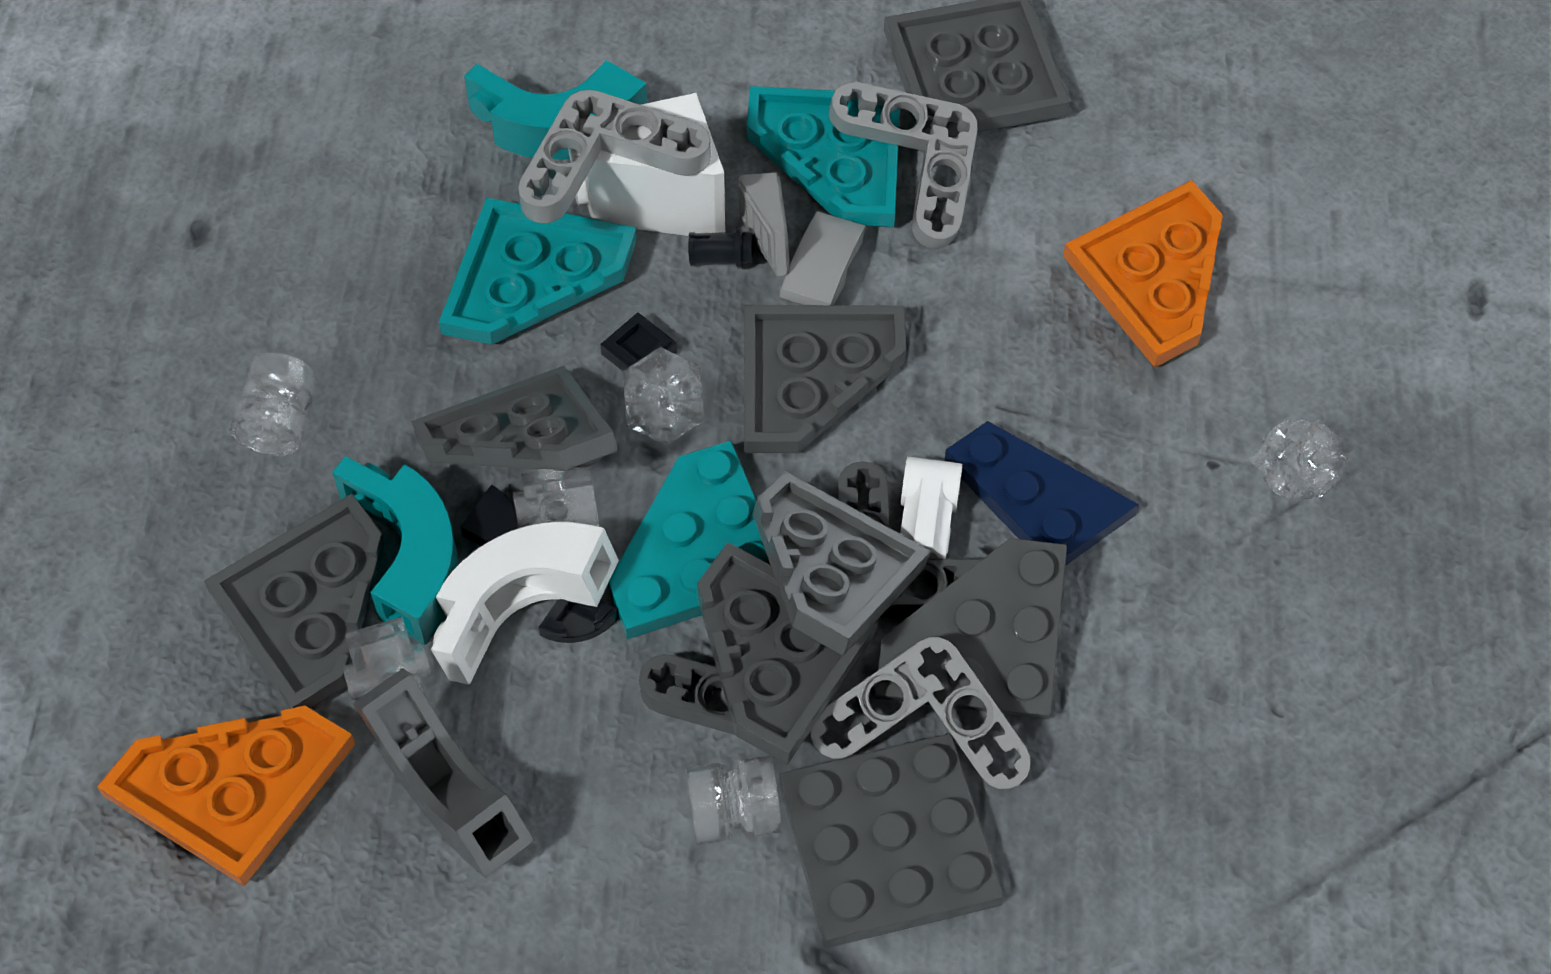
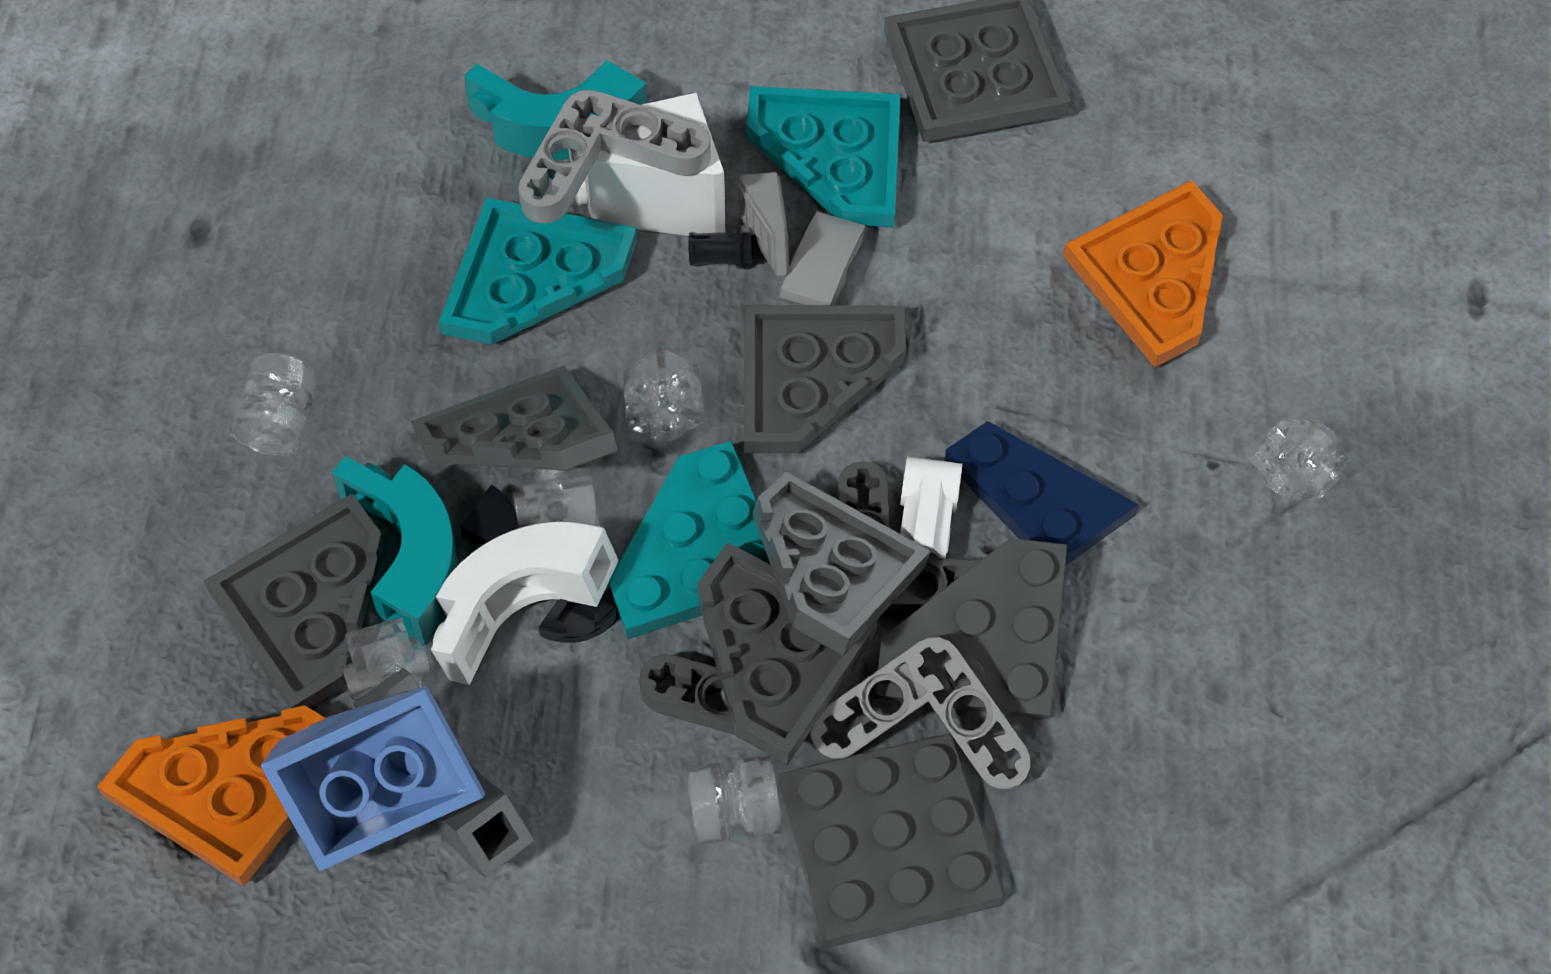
(370, 775): none -> medium blue slope
(635, 341): black tile -> none
(937, 148): light grey beam -> none

